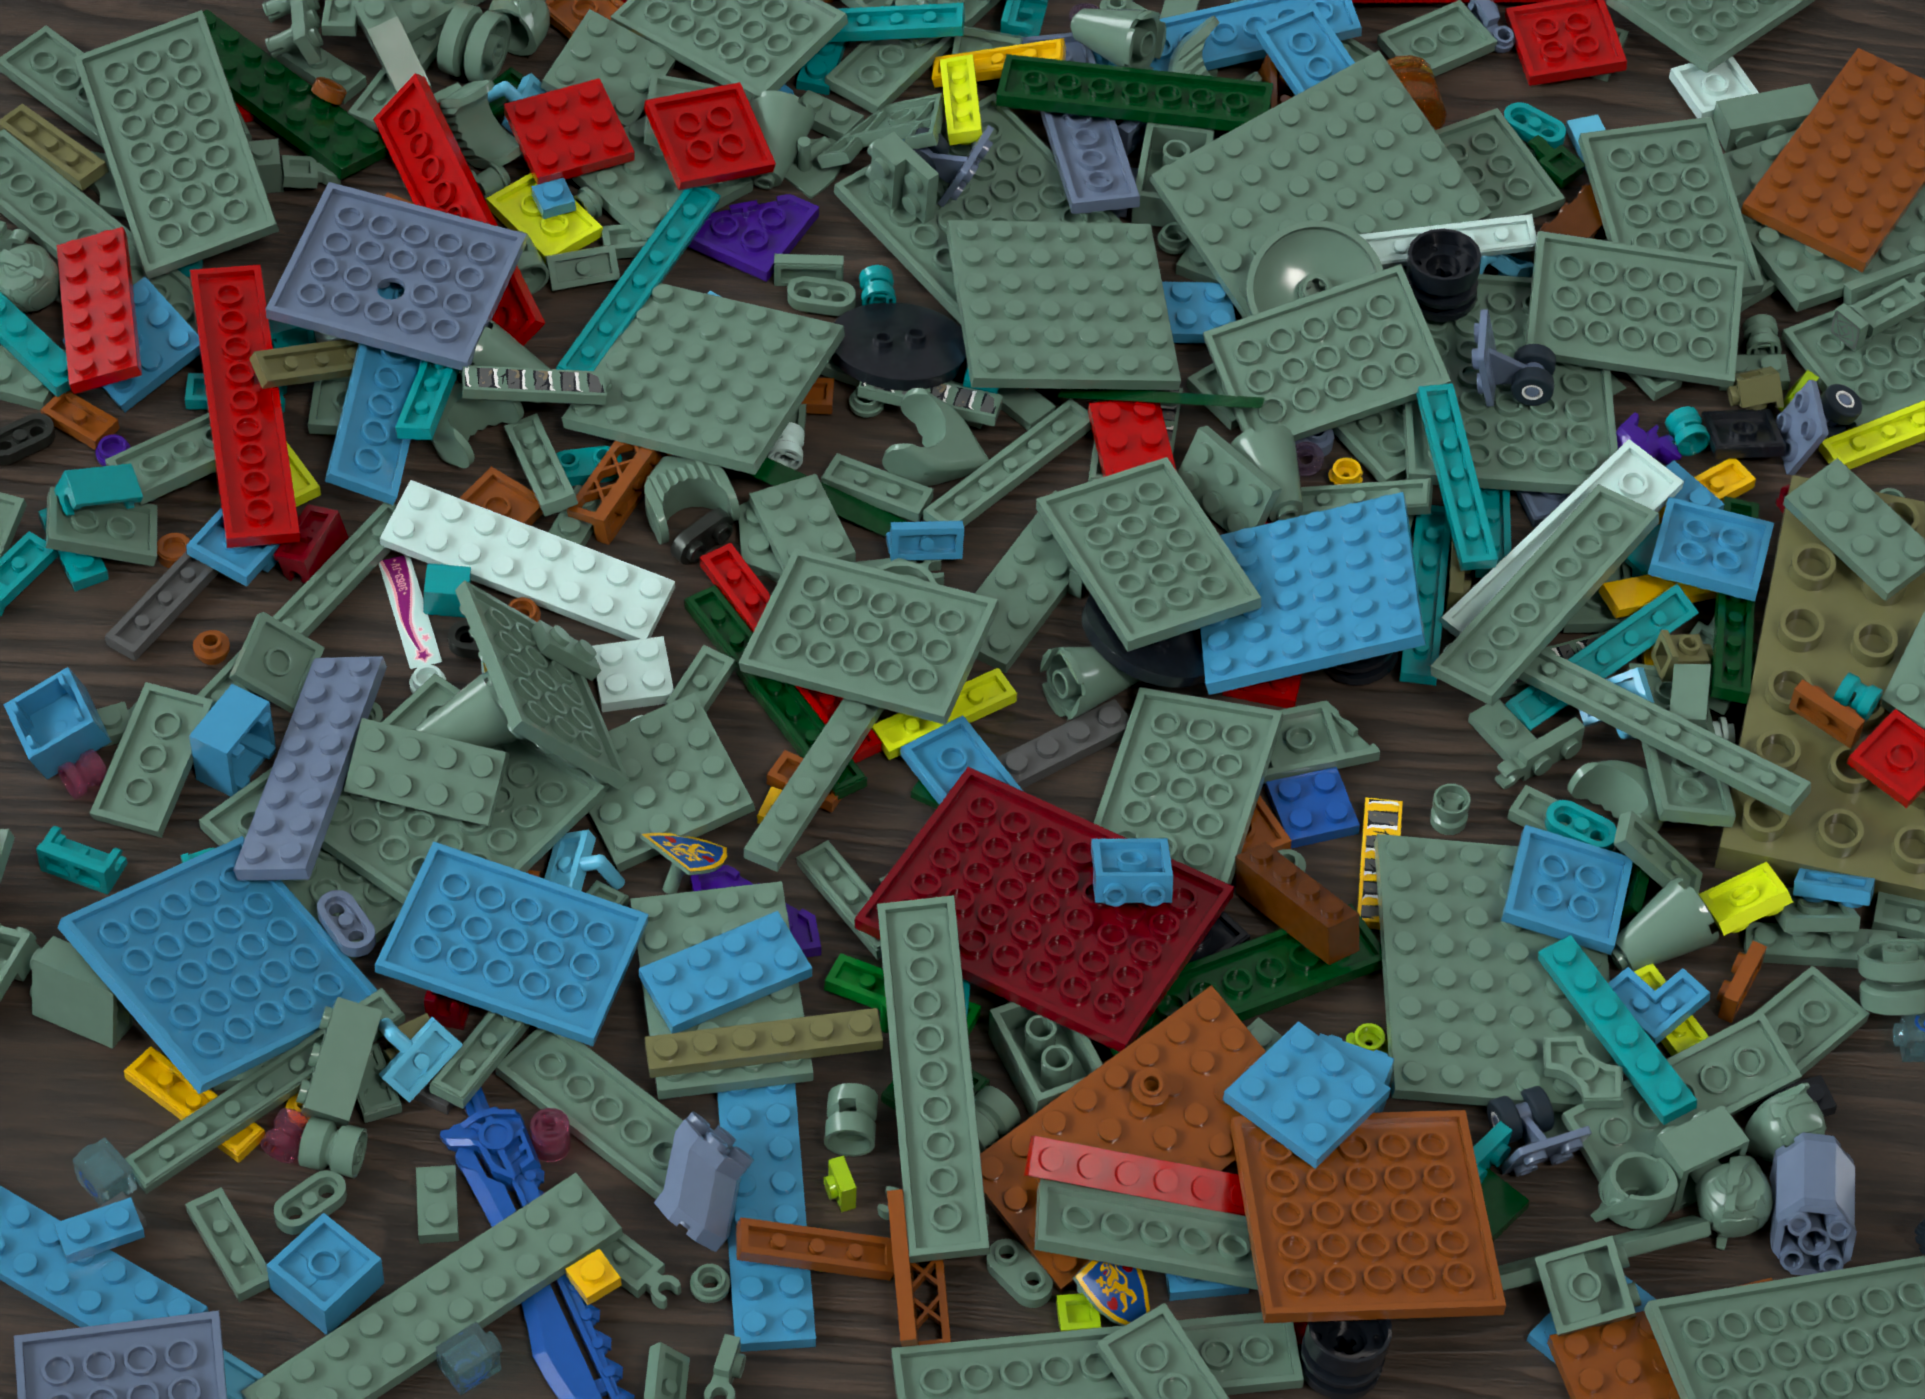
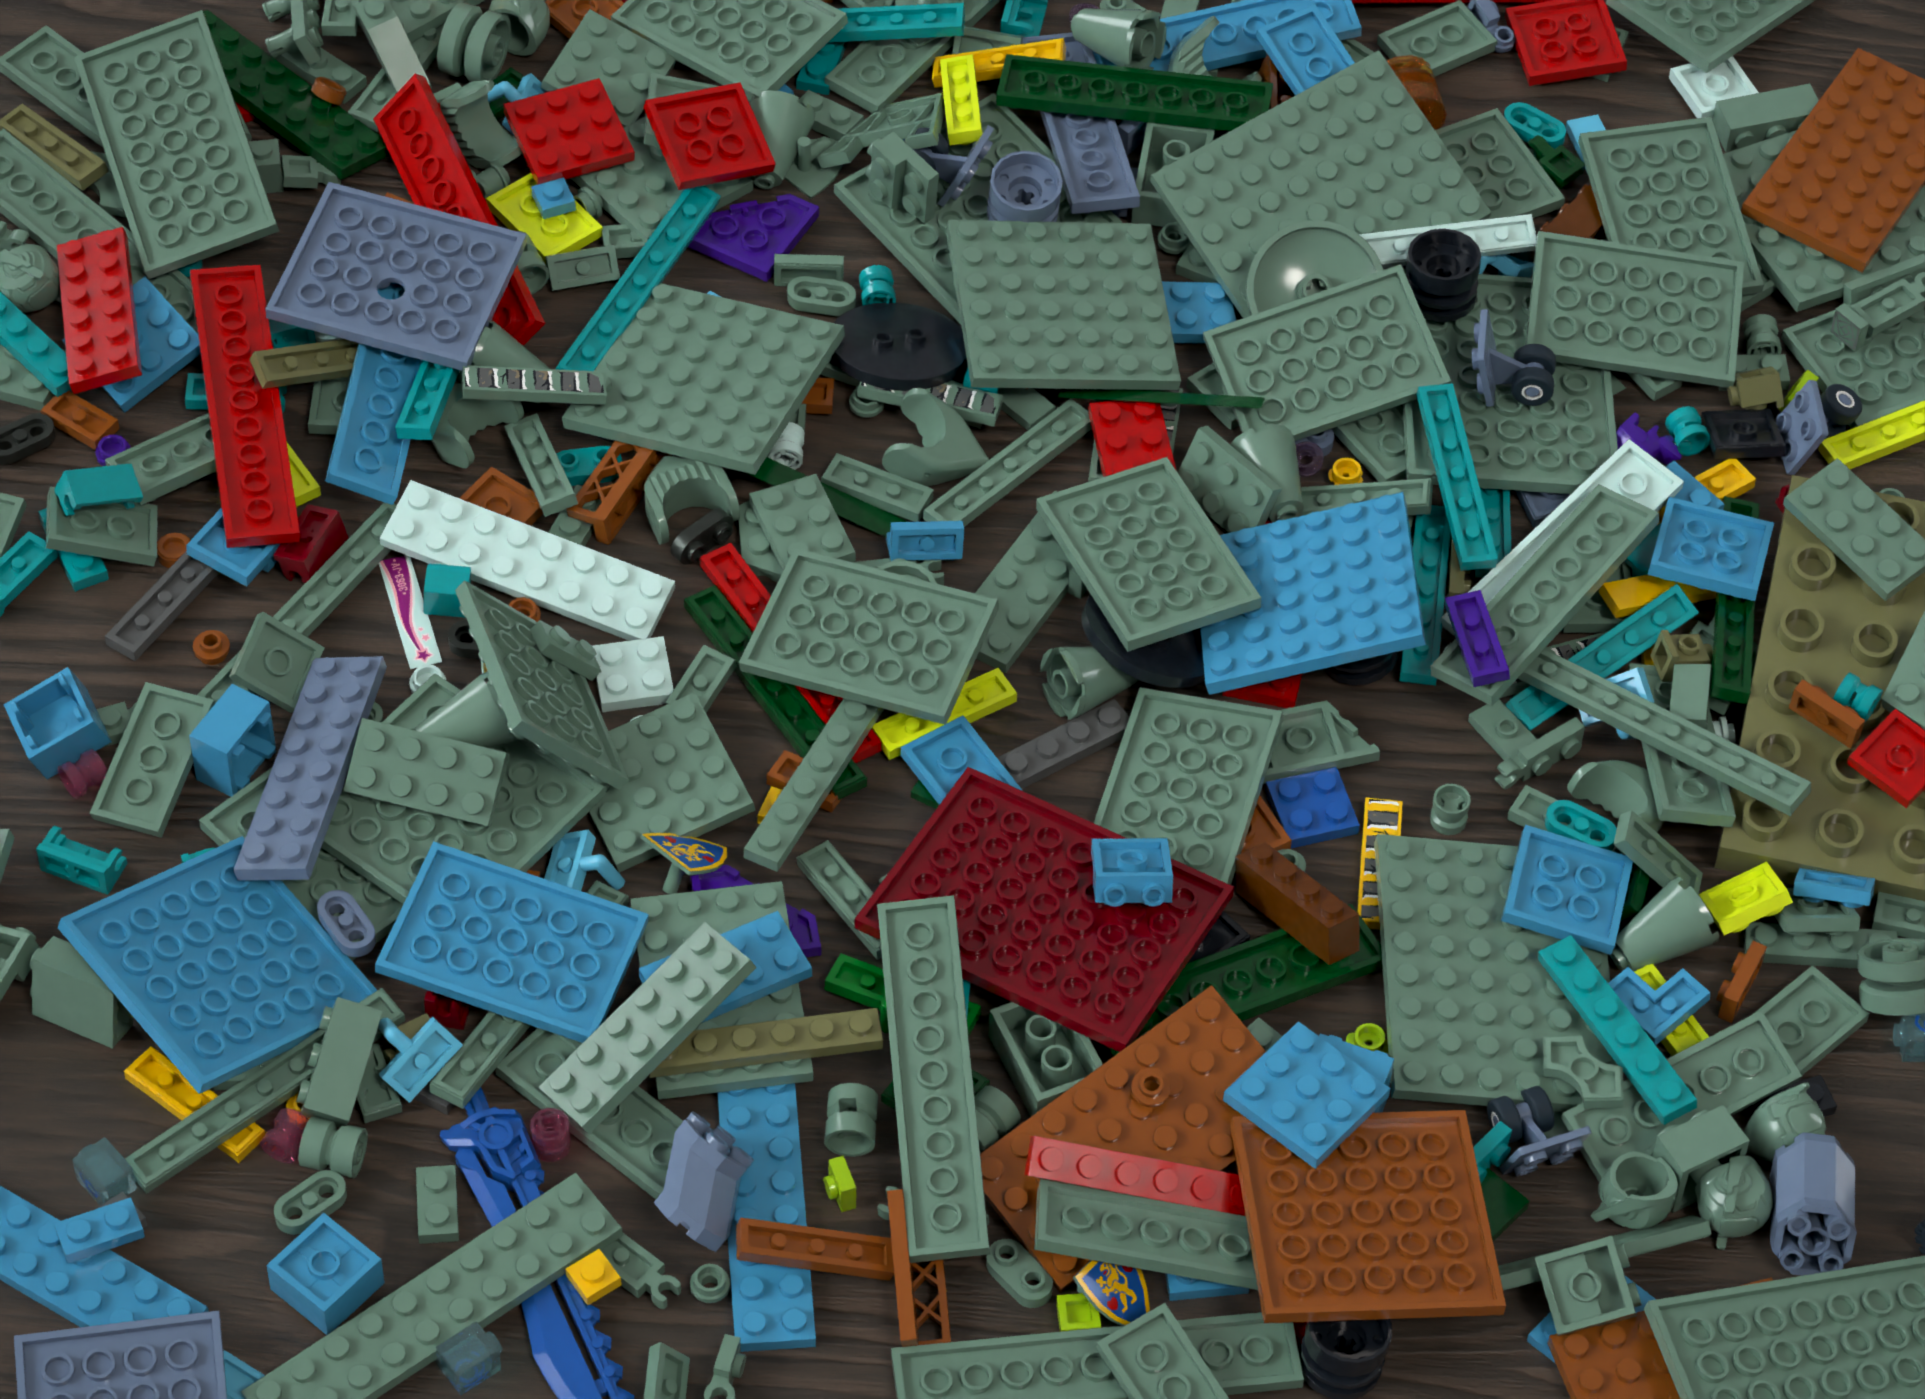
(229, 1244): sand green plate -> none
(647, 1027): none -> sand green plate
(1024, 189): none -> sand blue wheel
(1477, 638): none -> dark purple plate

